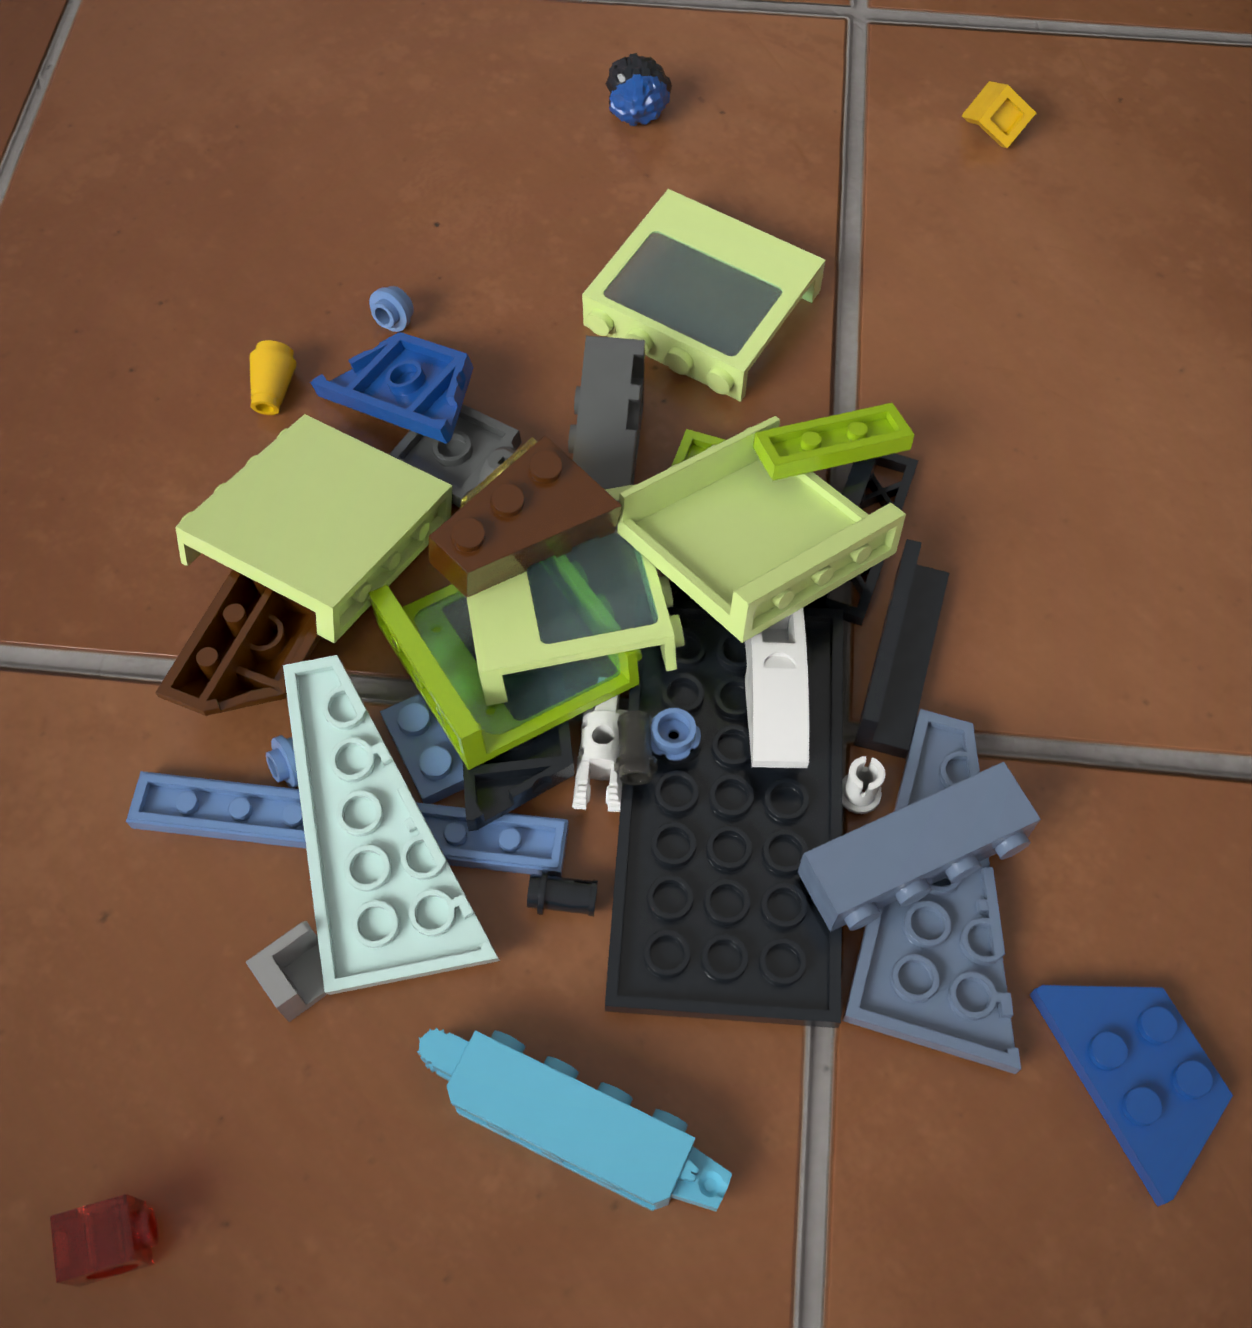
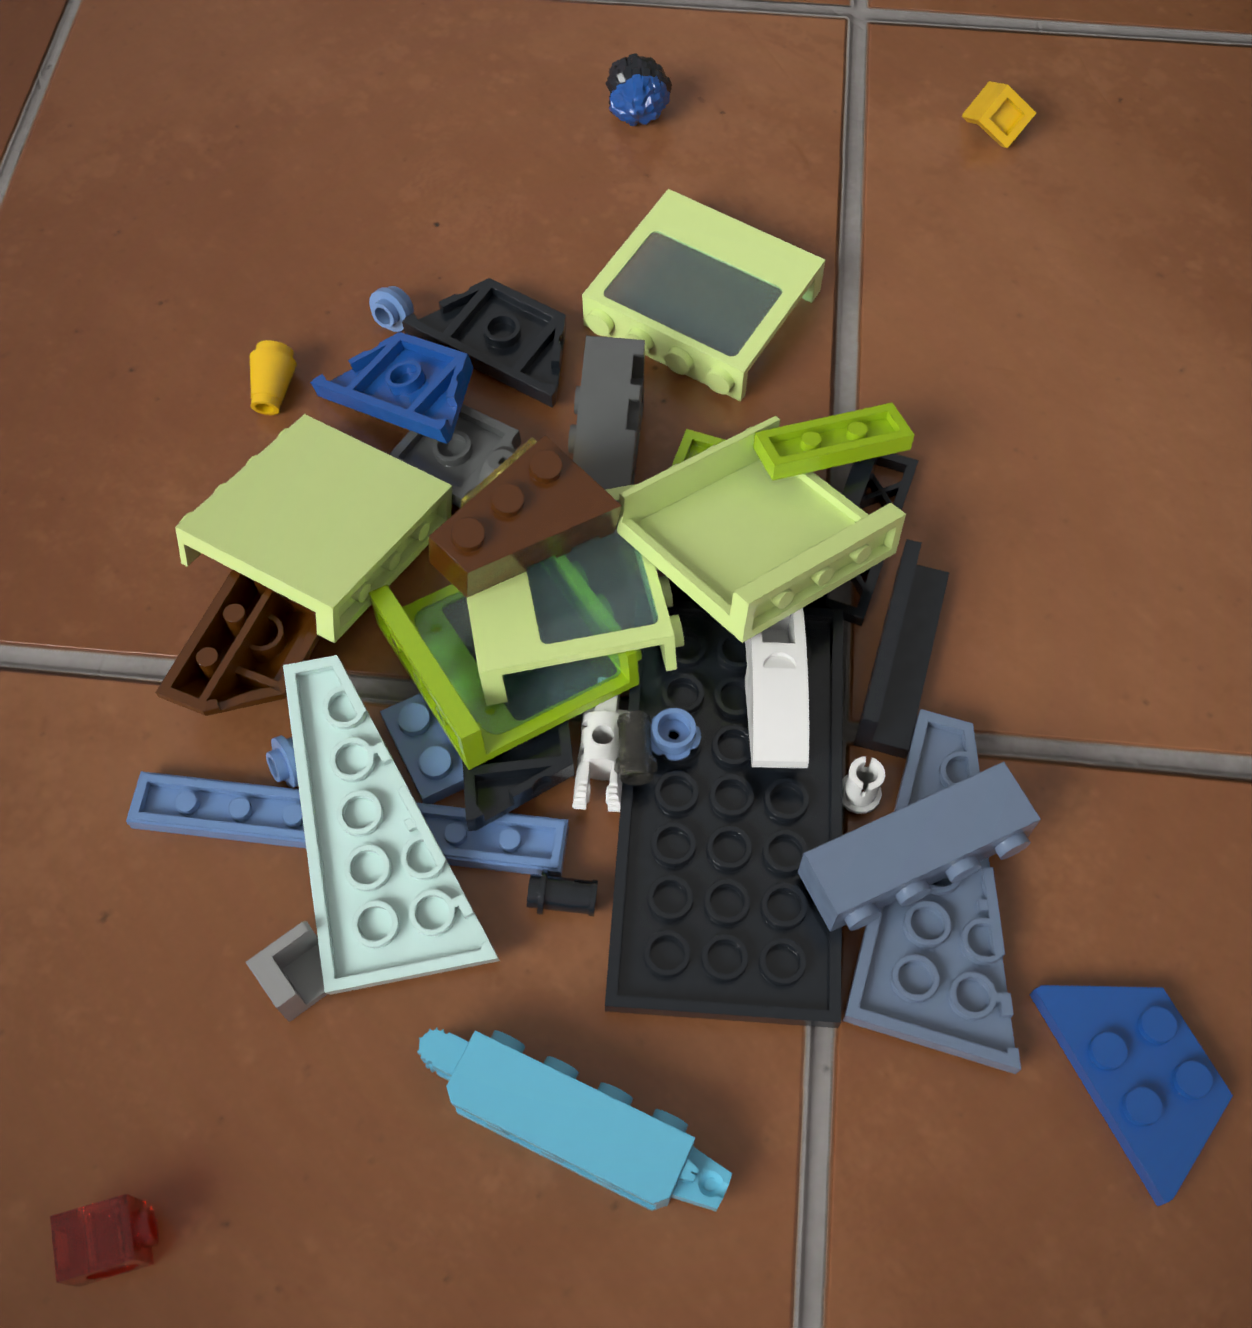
(502, 334): none -> black wing

